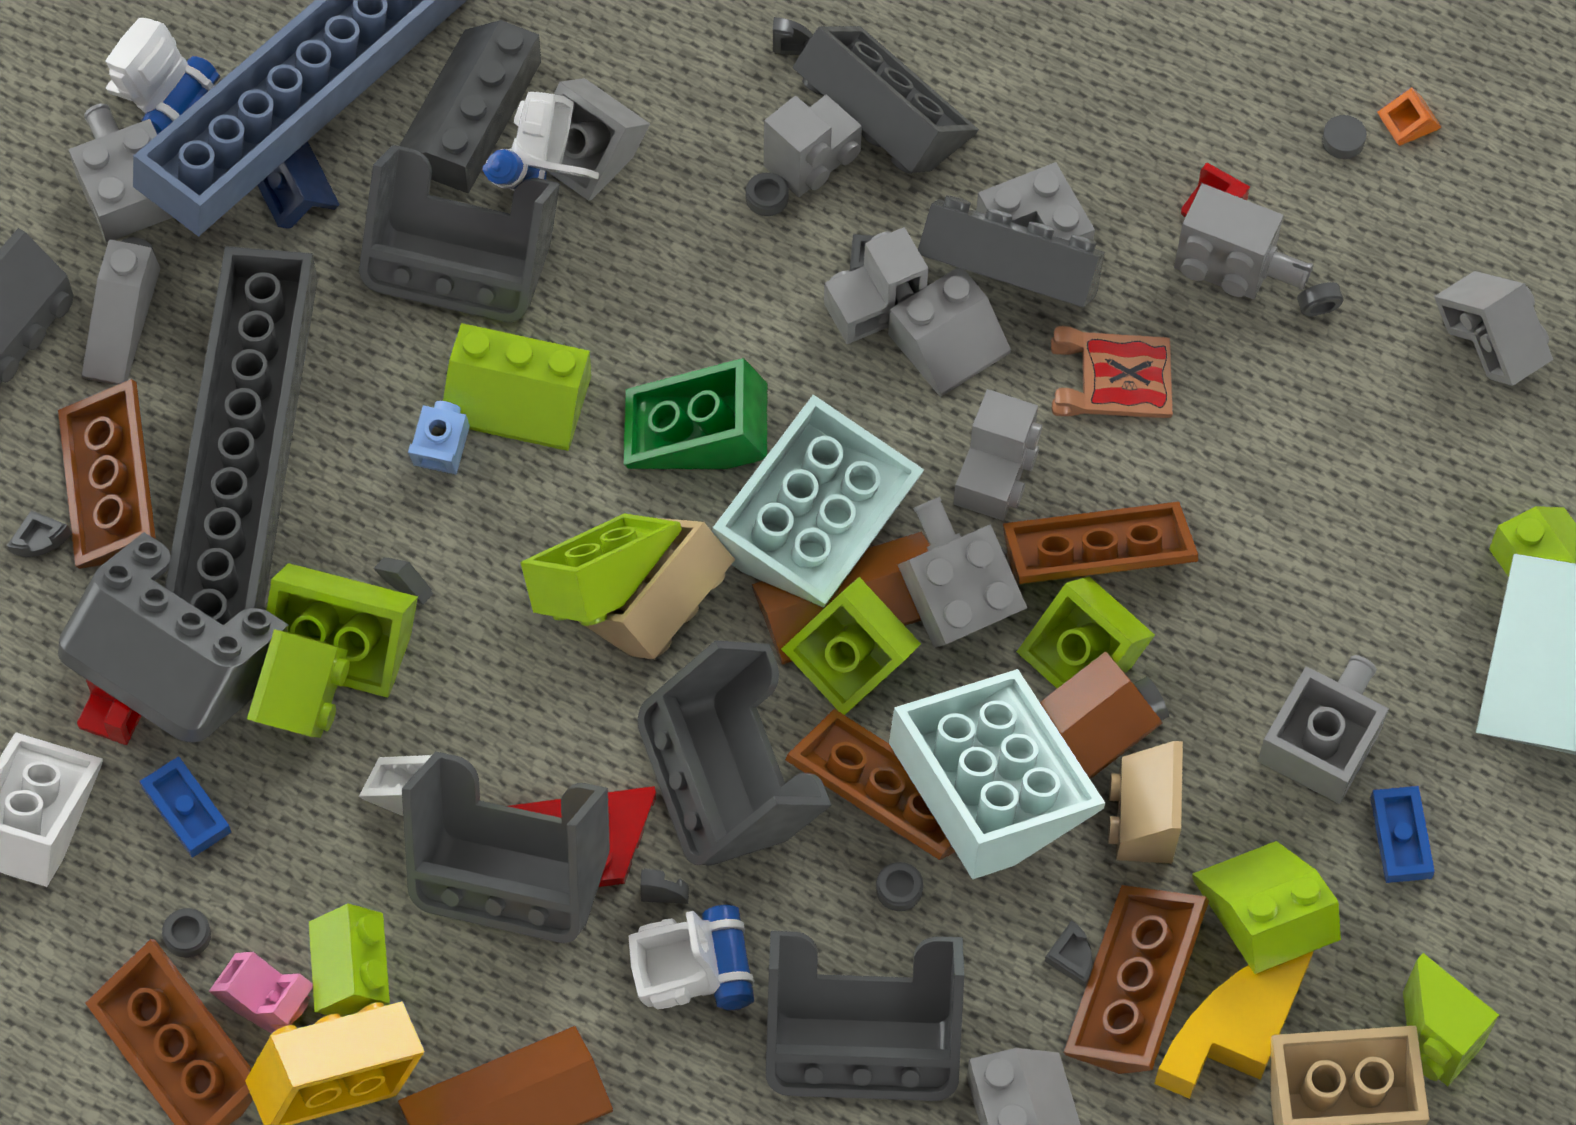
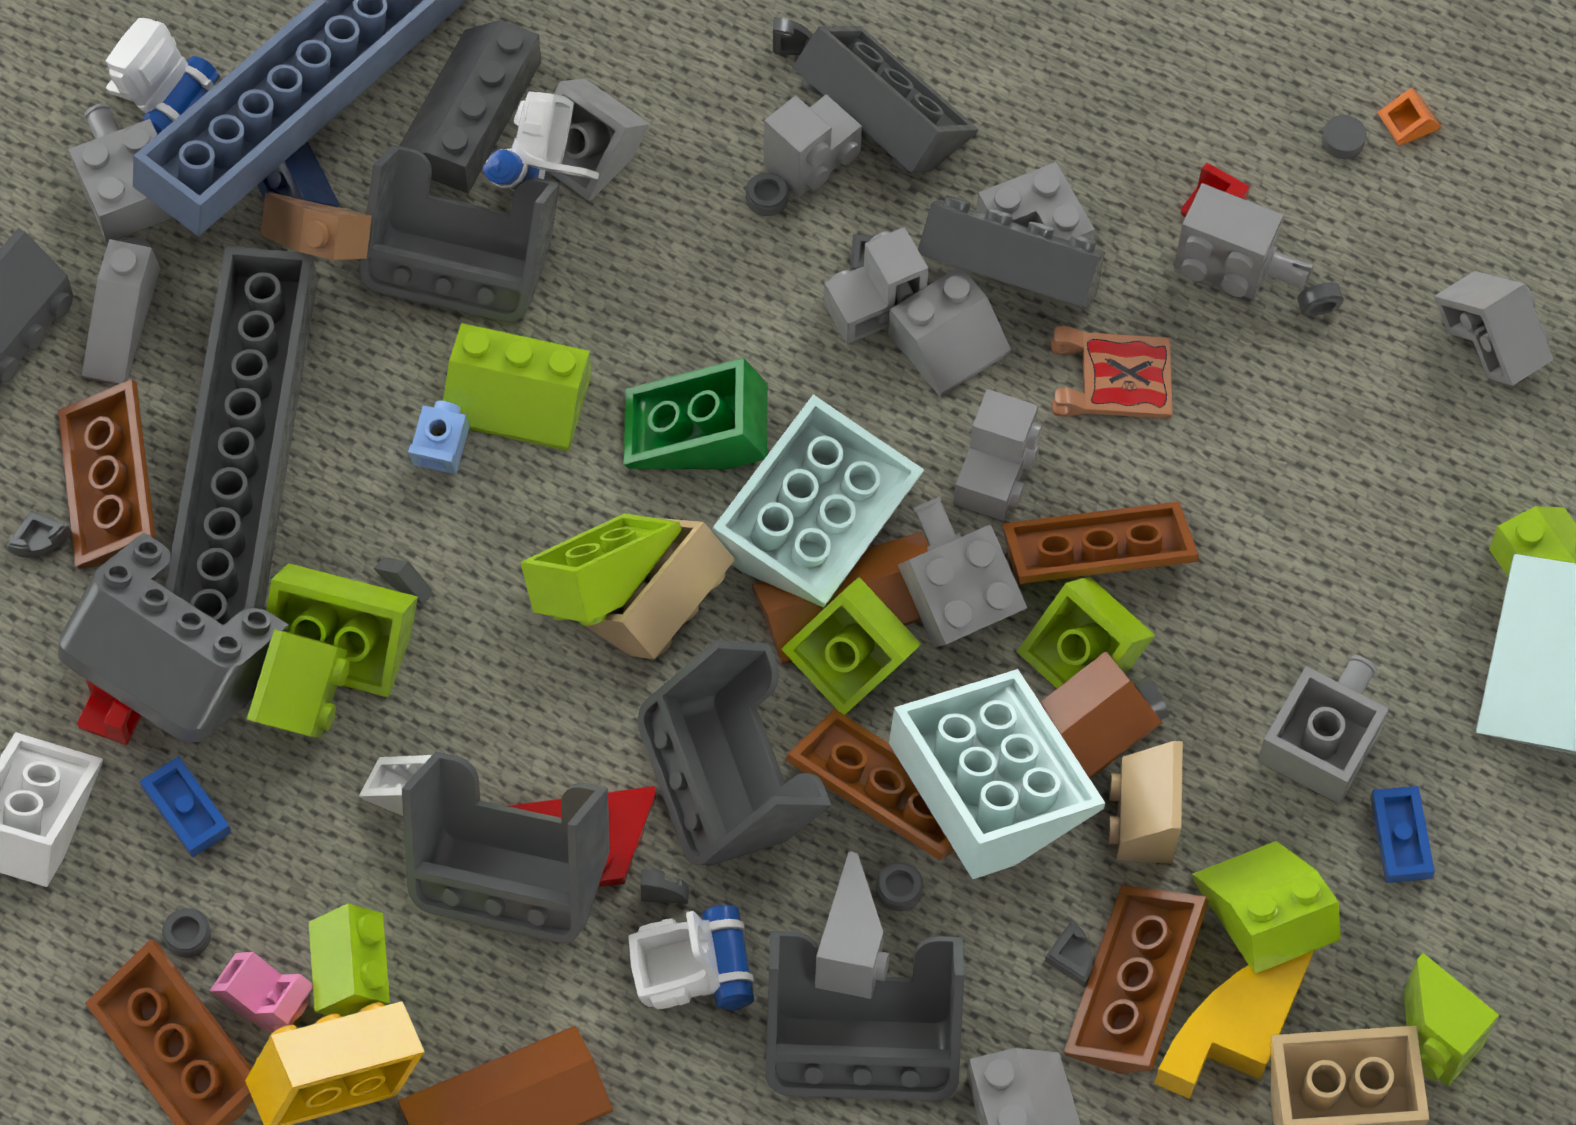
(315, 228): none -> medium nougat slope
(852, 940): none -> light grey slope

